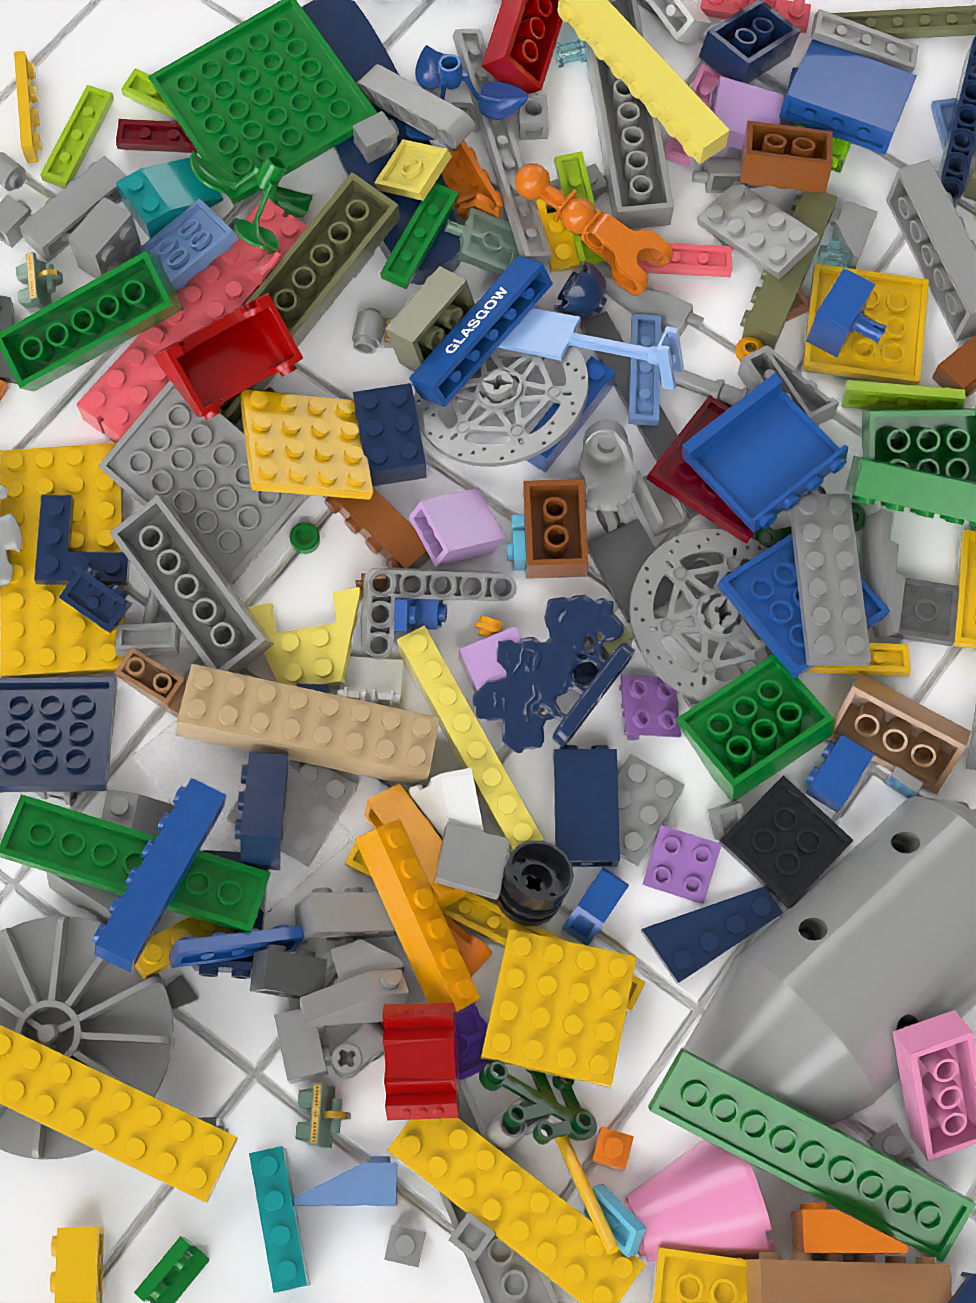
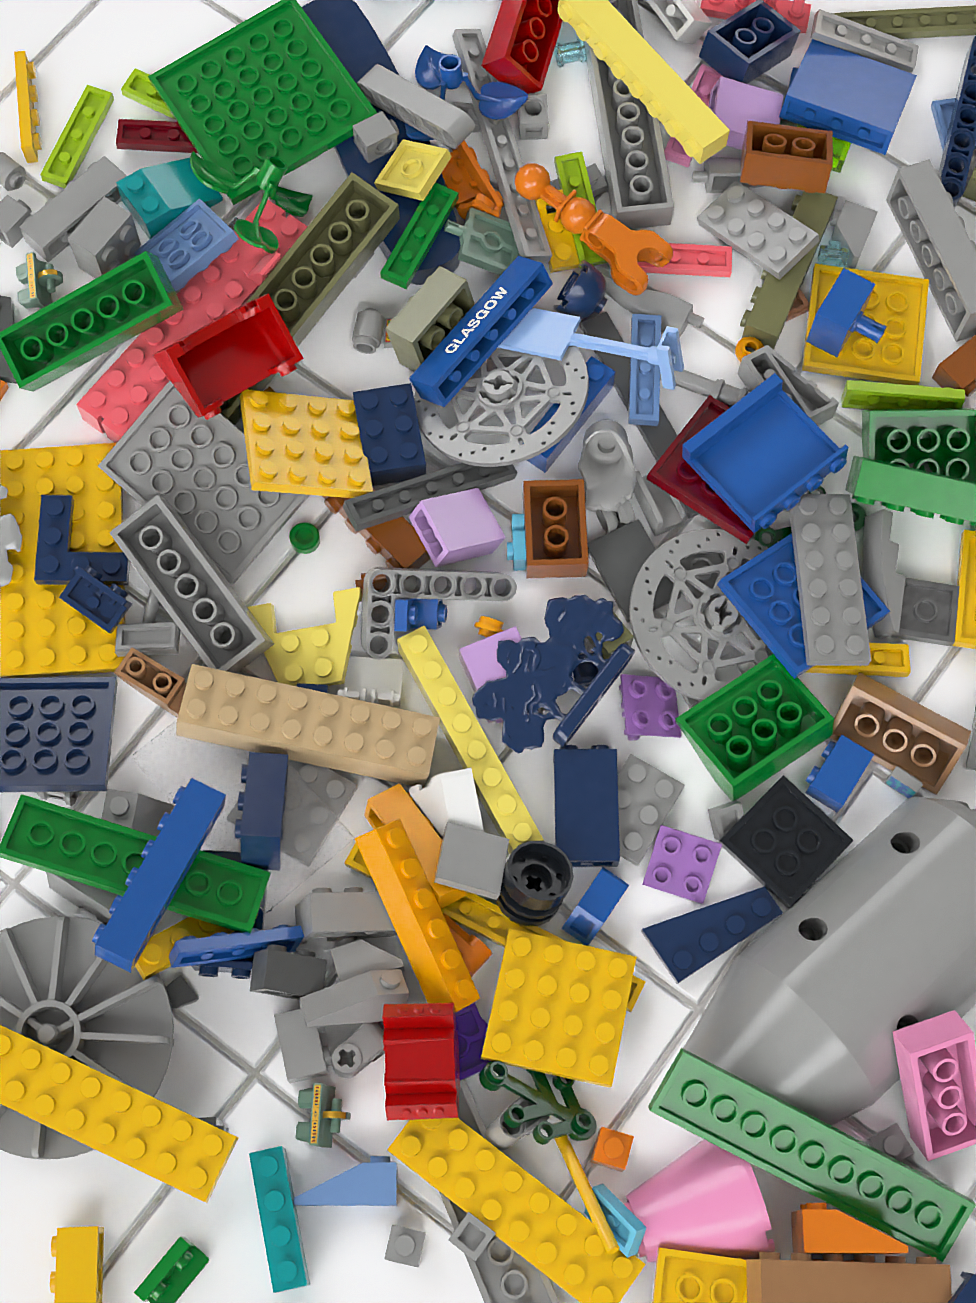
(405, 496): none -> dark grey plate

